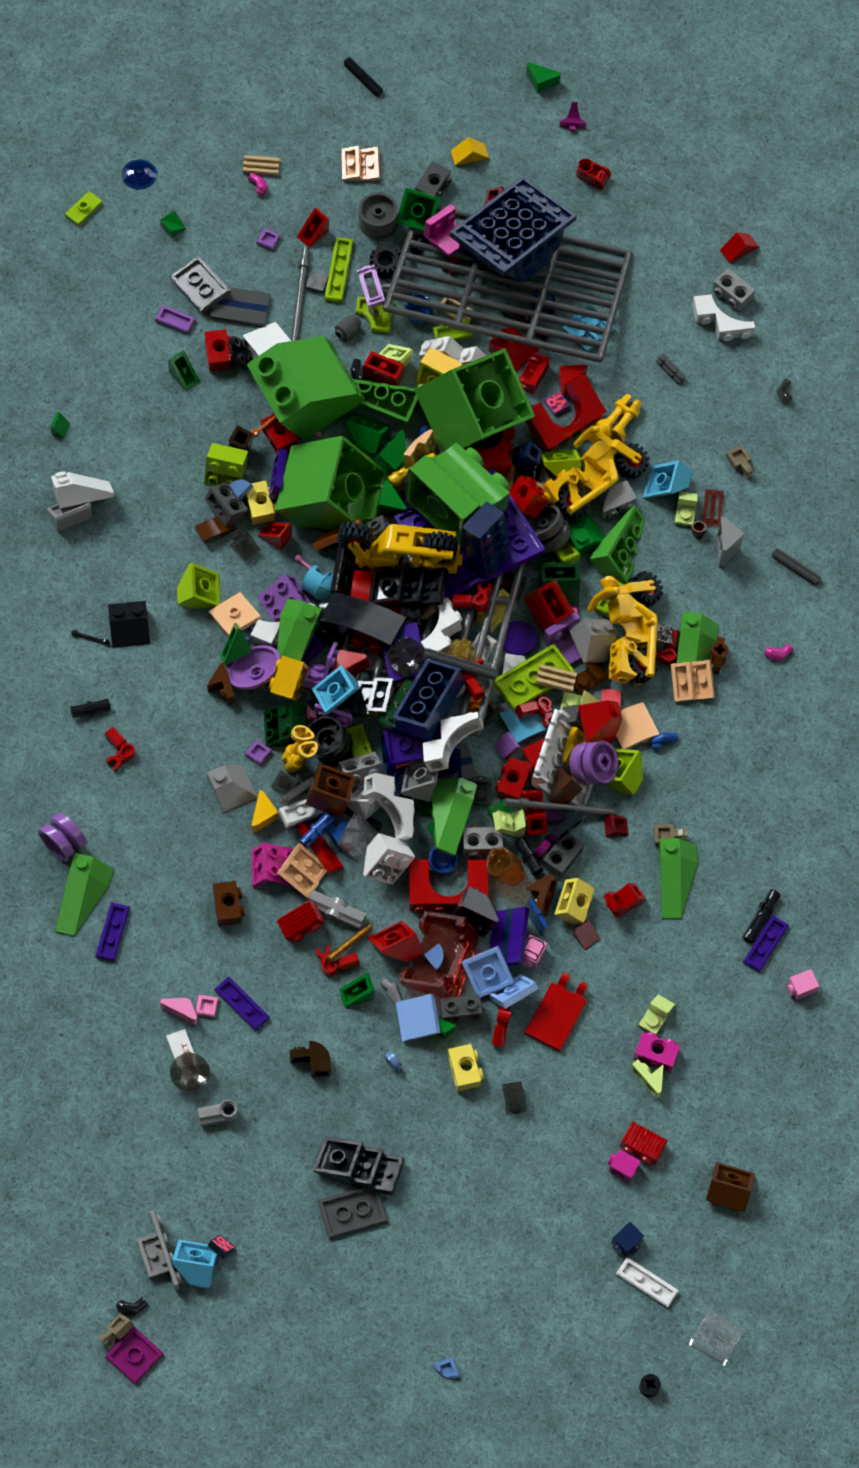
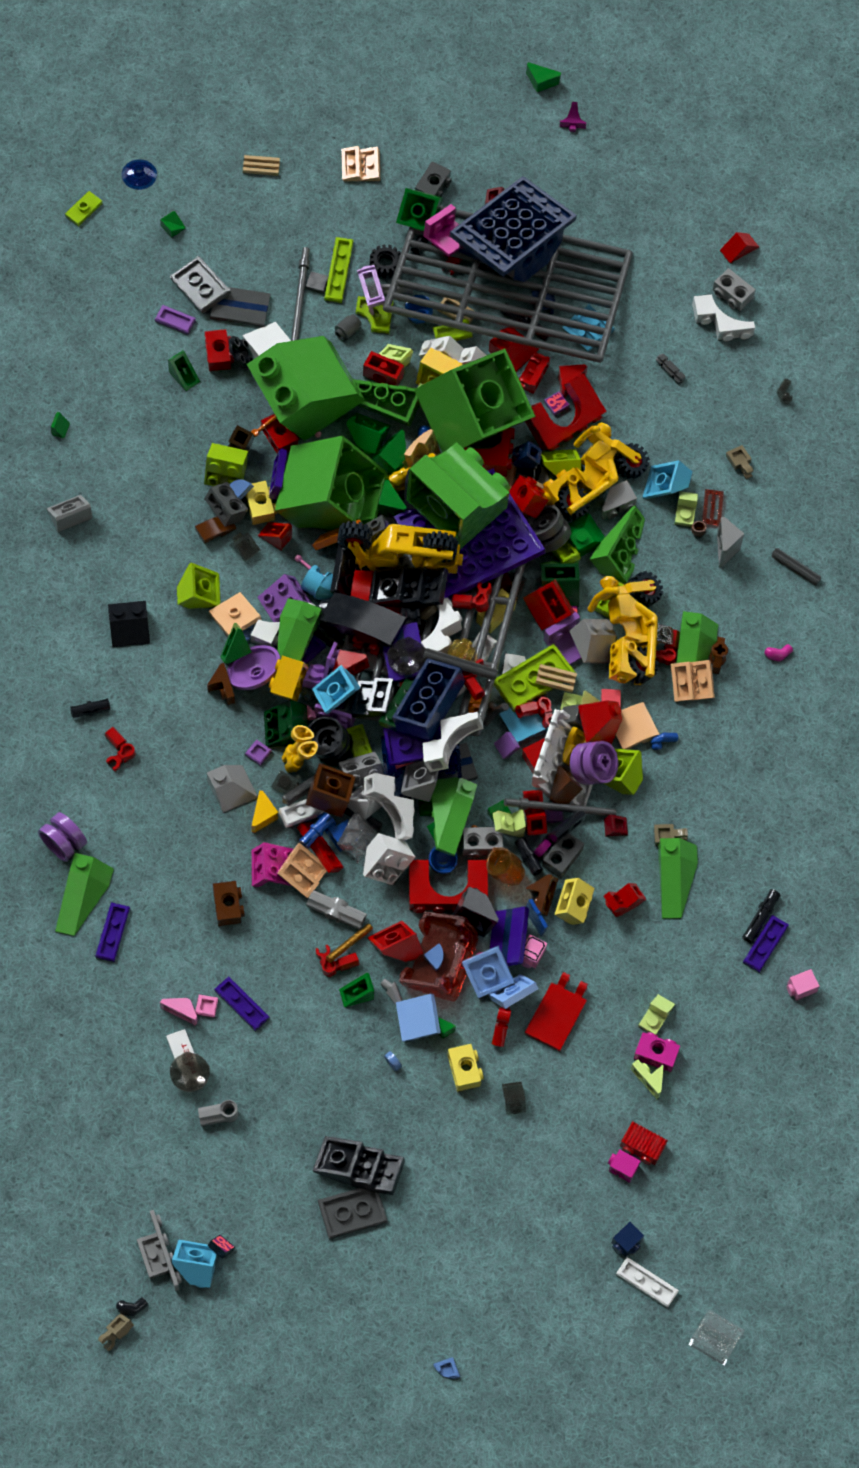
(75, 633): black hinge -> none
(77, 489): white slope -> none
(134, 1355): magenta tile -> none
(260, 182): dark pink arm -> none
(268, 239): medium lavender tile -> none
(301, 921): red brick -> none
(314, 228): red slope -> none
(316, 1055): dark brown brick -> none
(355, 367): black arm -> none
(360, 74): black axle -> none
(378, 215): dark grey wheel -> none
(460, 1009): dark grey brick -> none
(469, 151): yellow slope -> none
(483, 791): clear smoke bracket -> none
(486, 540): dark blue brick -> none
(517, 770): red brick -> none
(520, 638): dark purple tile -> none
(586, 935): dark red slope -> none
(590, 677): reddish brown slope -> none
(593, 174): red piece -> none
(629, 413): yellow piece -> none
(647, 1388): black wheel -> none
(730, 1187): reddish brown slope -> none

